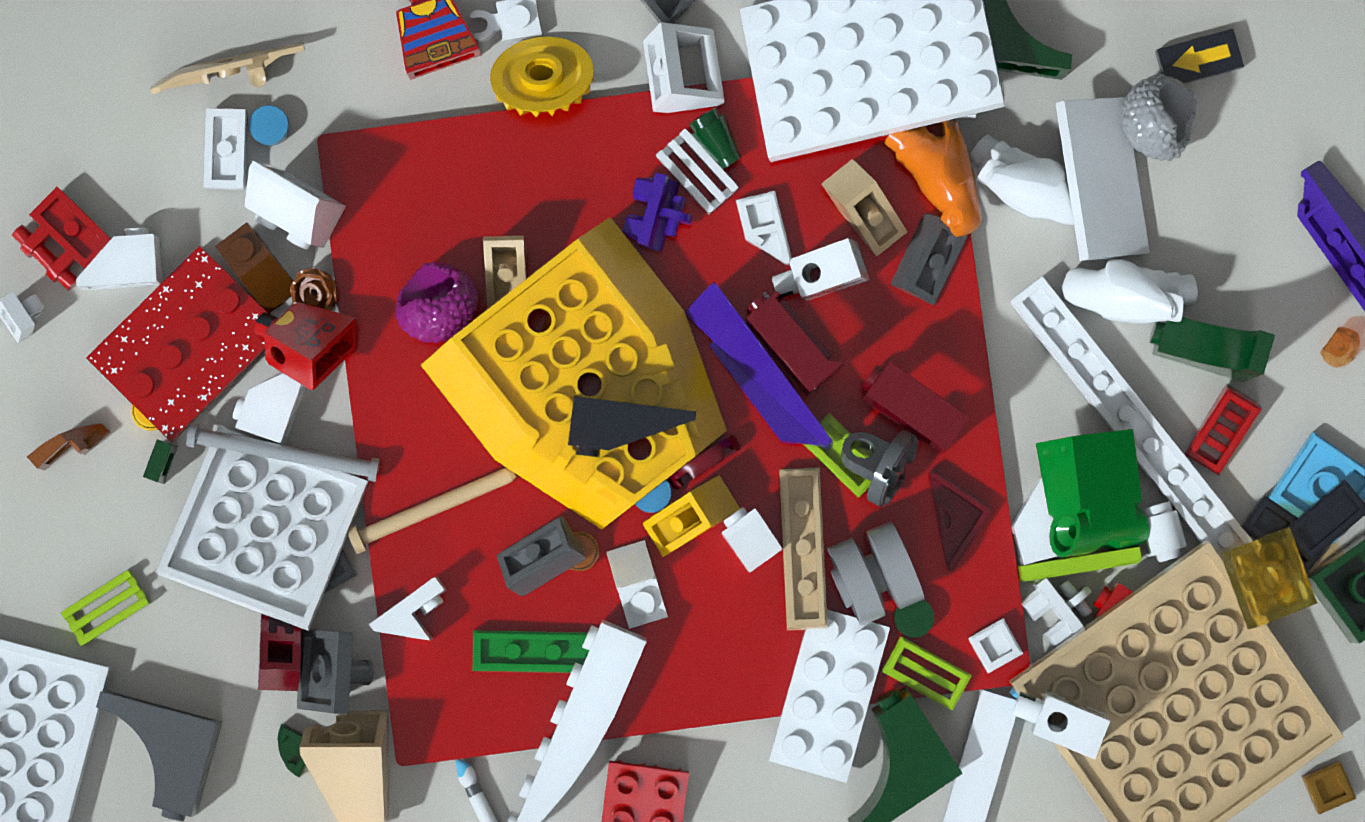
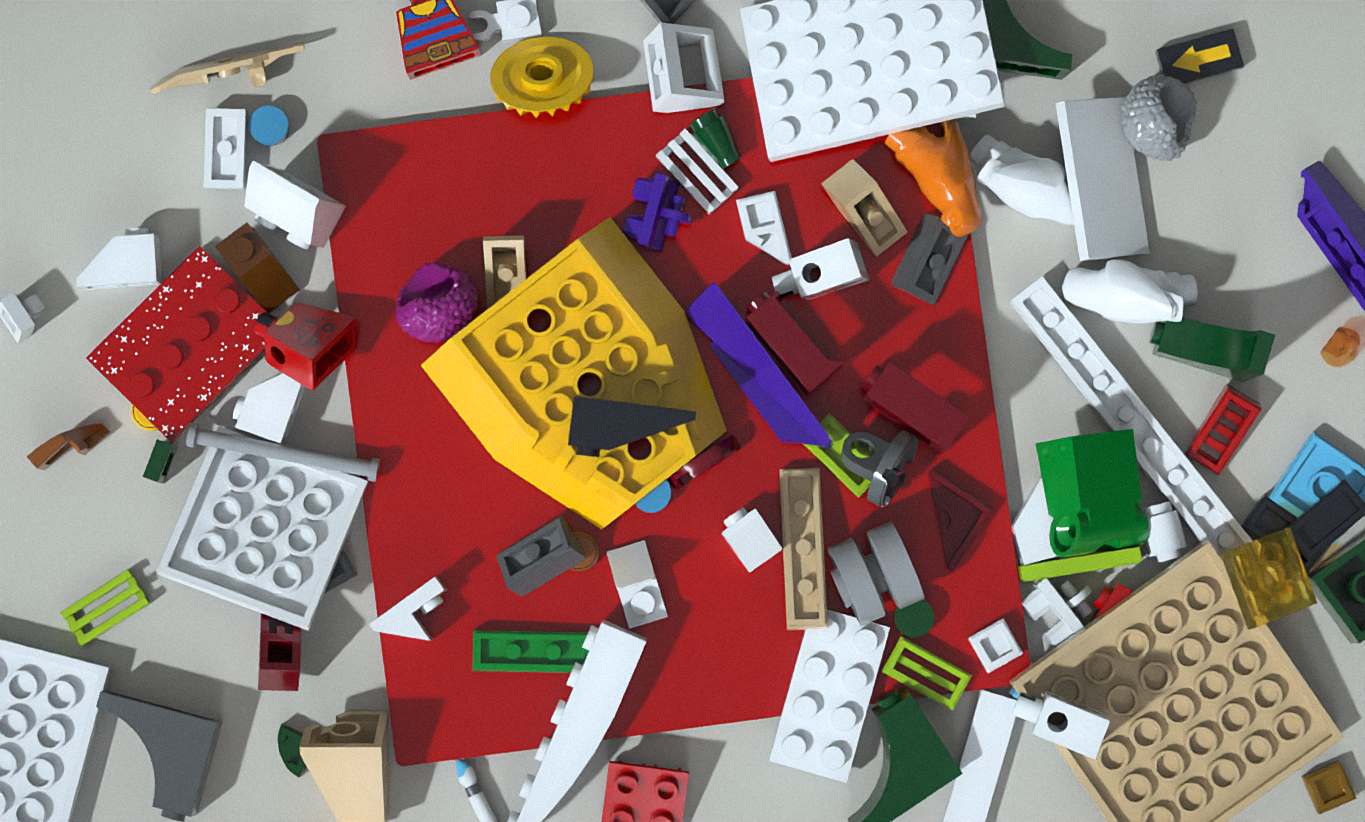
(70, 228): red plate -> none
(317, 279): dark orange plate -> none
(329, 671): dark grey tile -> none
(361, 537): tan bar -> none
(691, 515): yellow slope -> none

